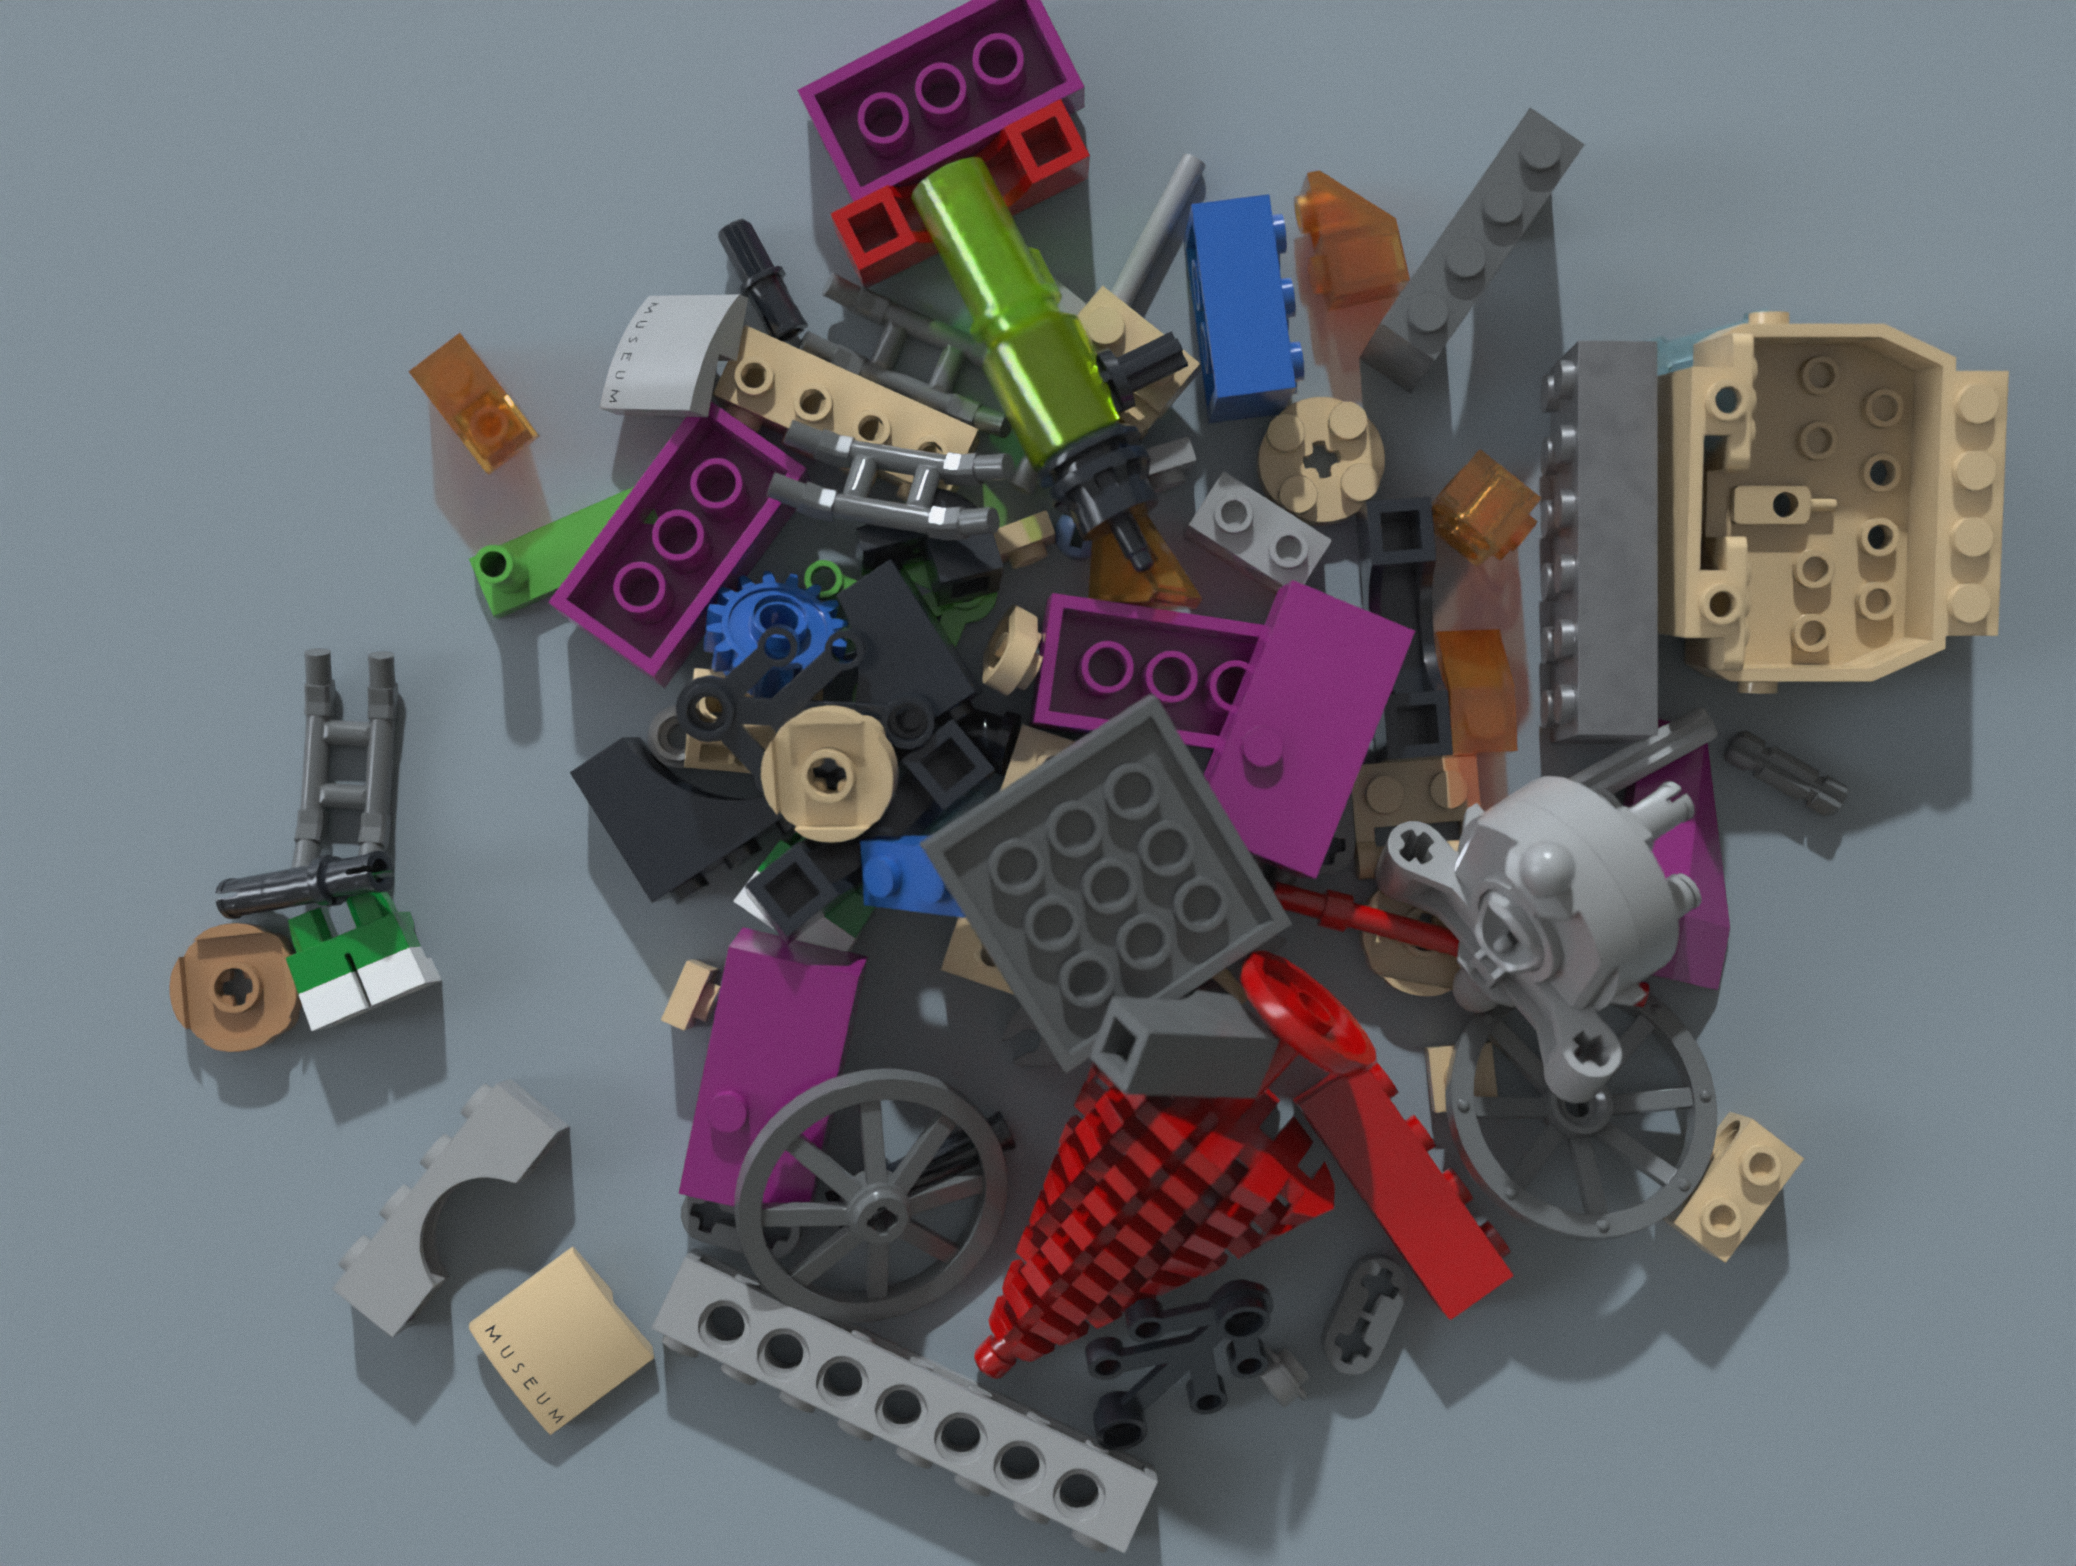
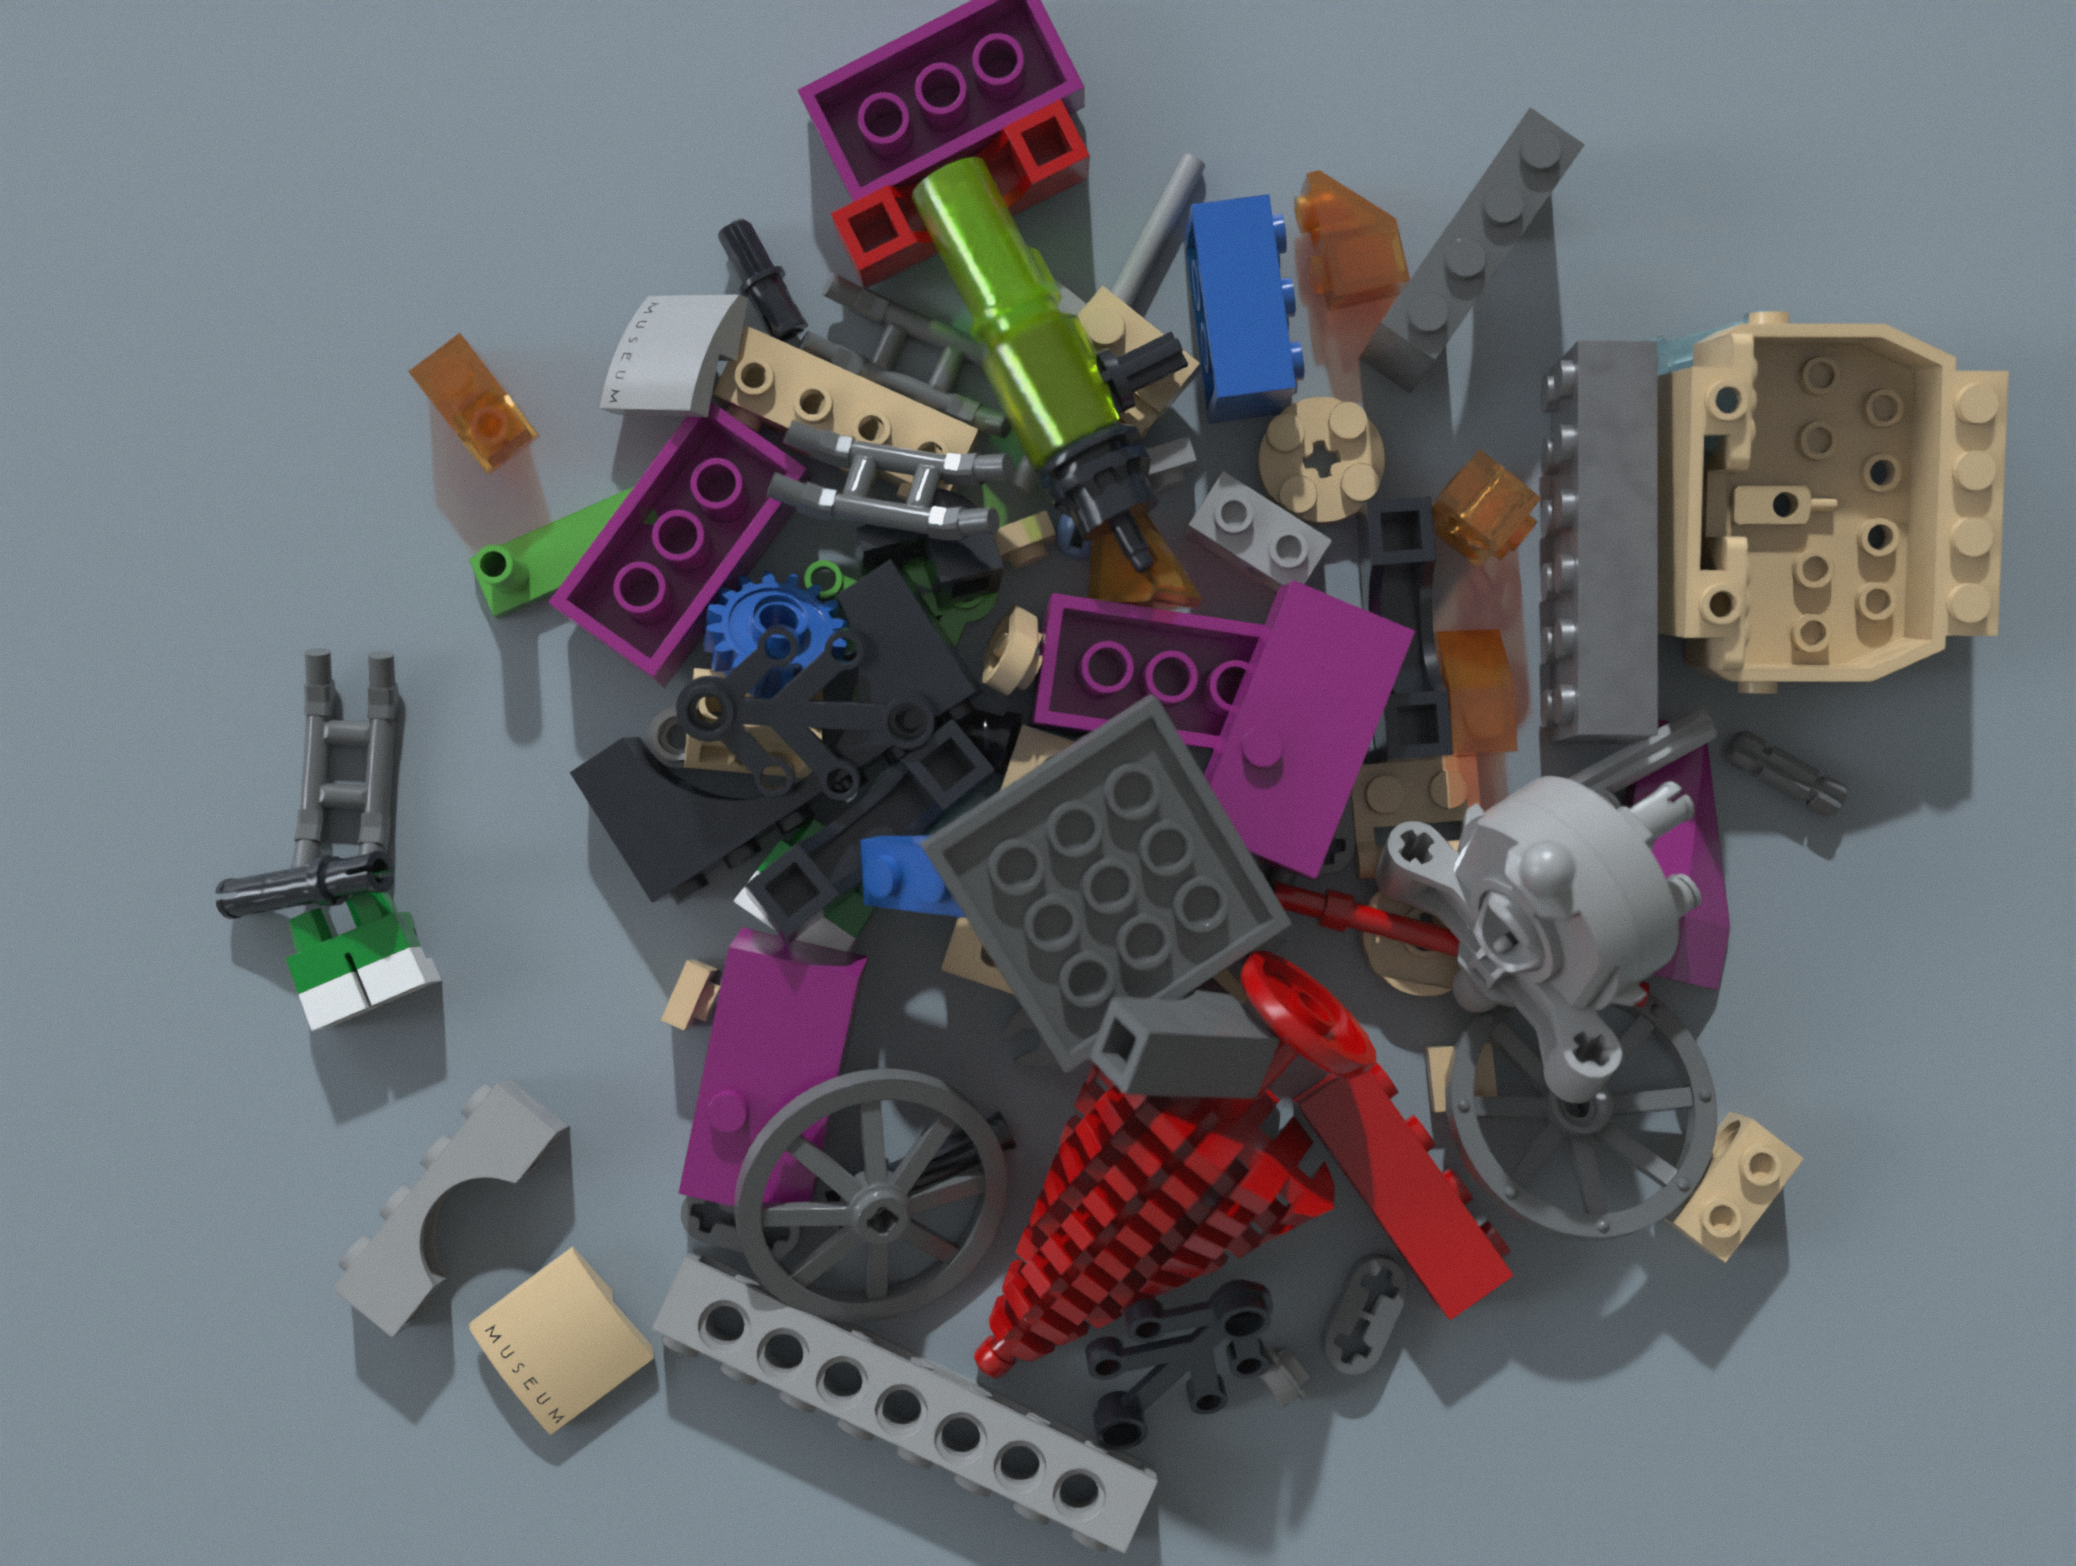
(215, 1017): medium nougat plate -> none
(856, 745): tan plate -> none

